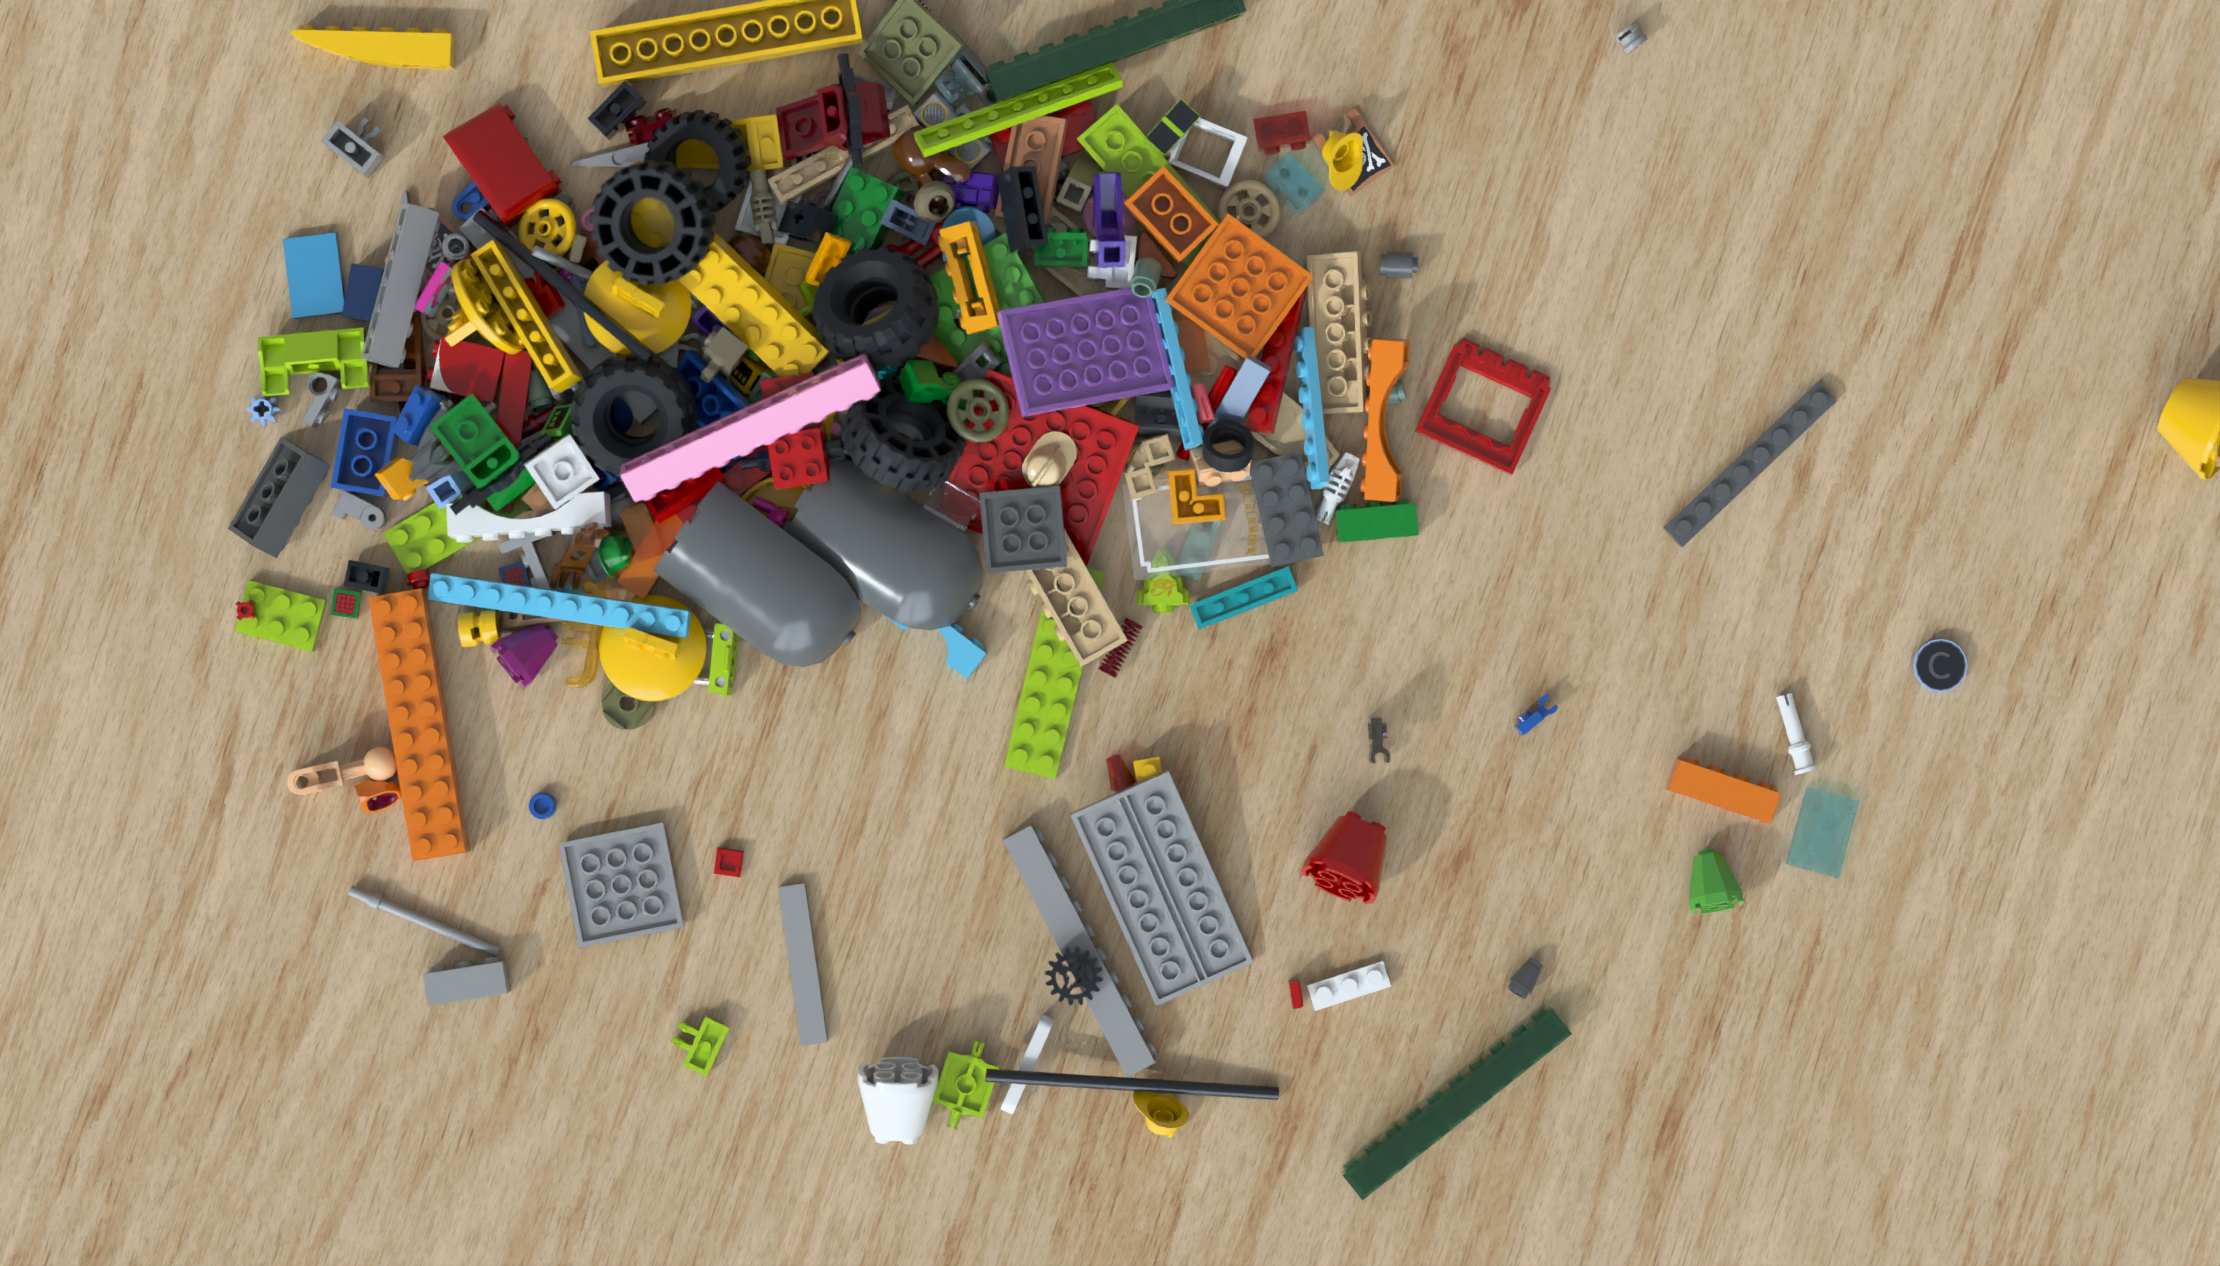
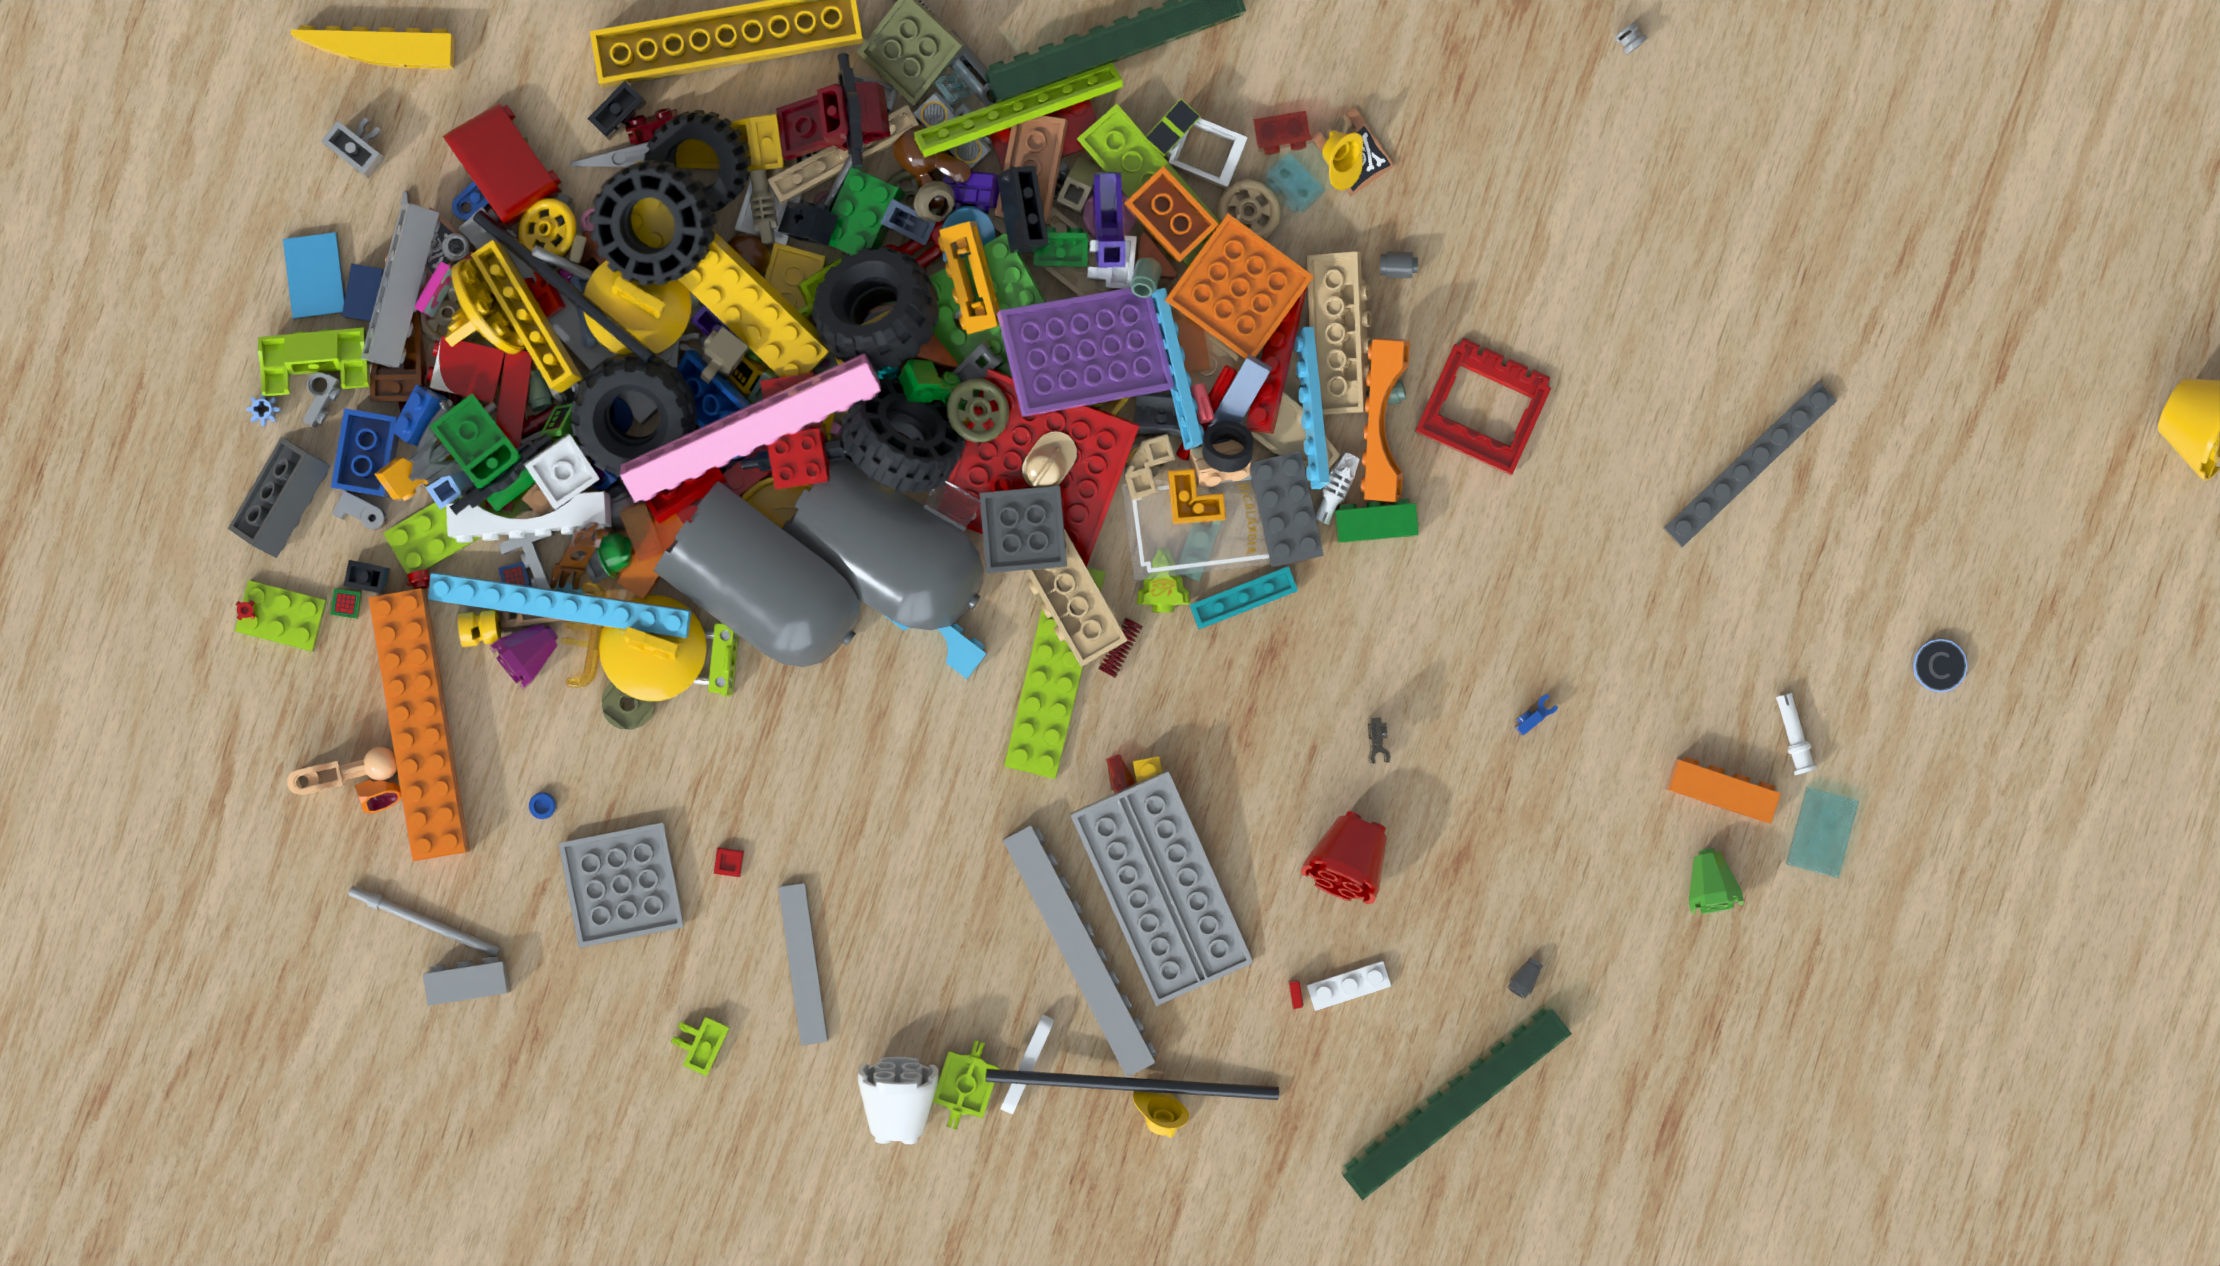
(775, 514): dark pink plate -> none
(828, 255): light orange plate -> none
(1085, 982): black gear -> none

